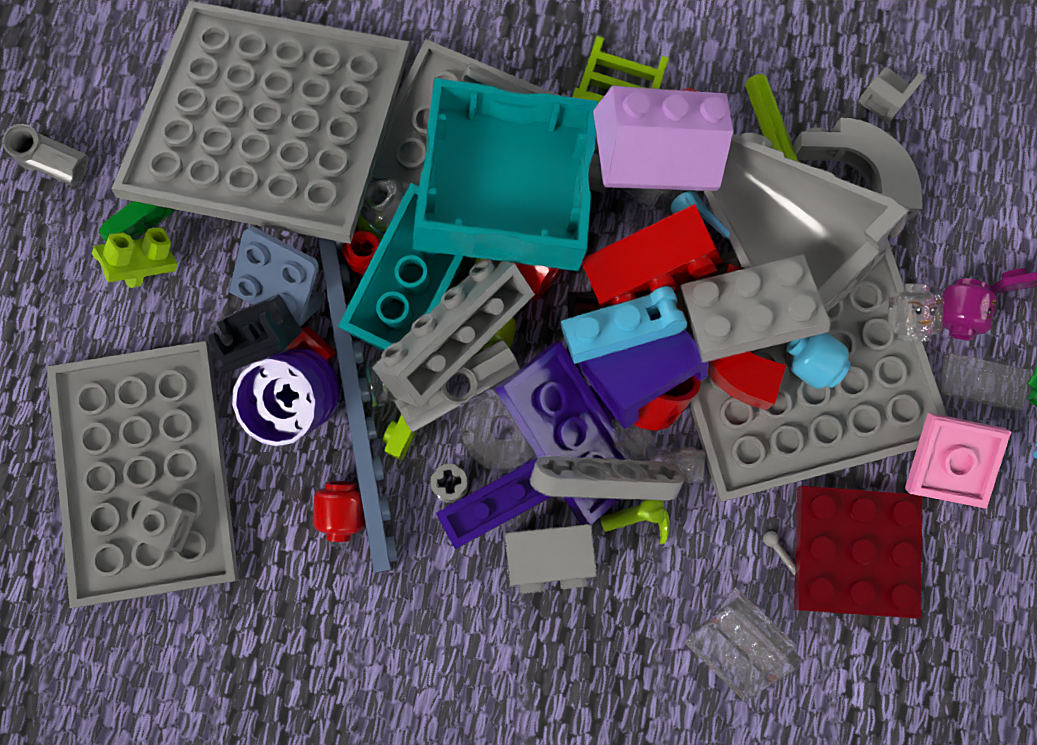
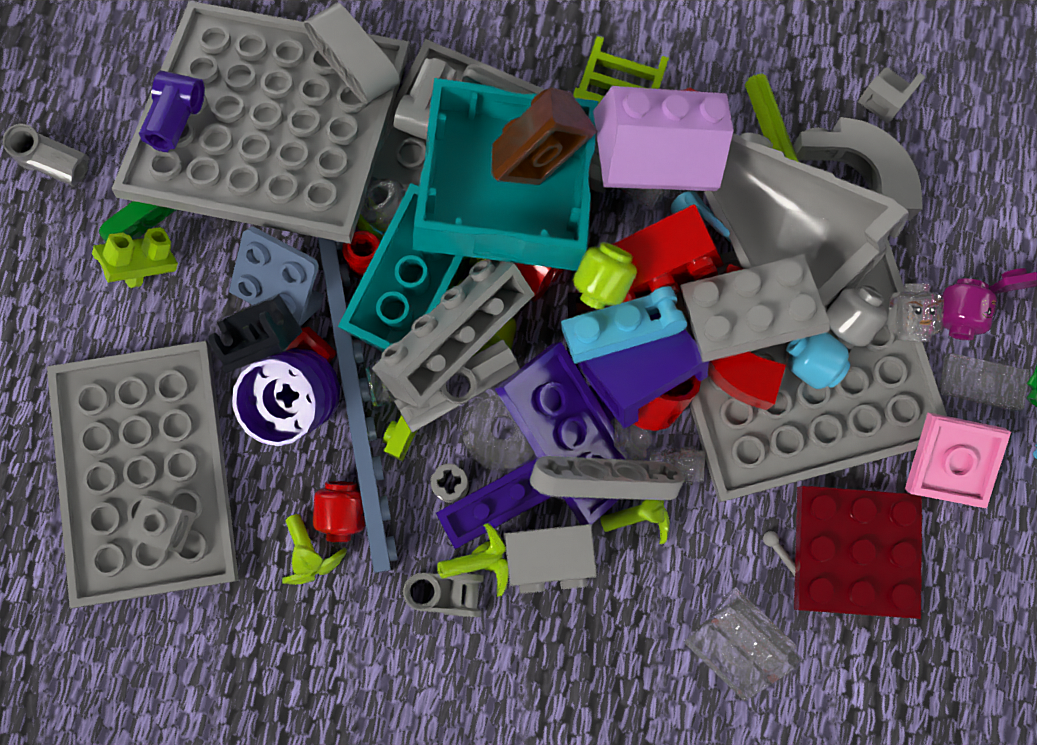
(173, 102): none -> dark purple piece
(305, 560): none -> lime plant
(351, 53): none -> light grey beam
(414, 109): none -> light grey piece
(447, 594): none -> light grey piece
(485, 556): none -> lime plant
(541, 138): none -> reddish brown slope
(604, 276): none -> lime head
(802, 233): none -> clear plate
(856, 316): none -> light grey head

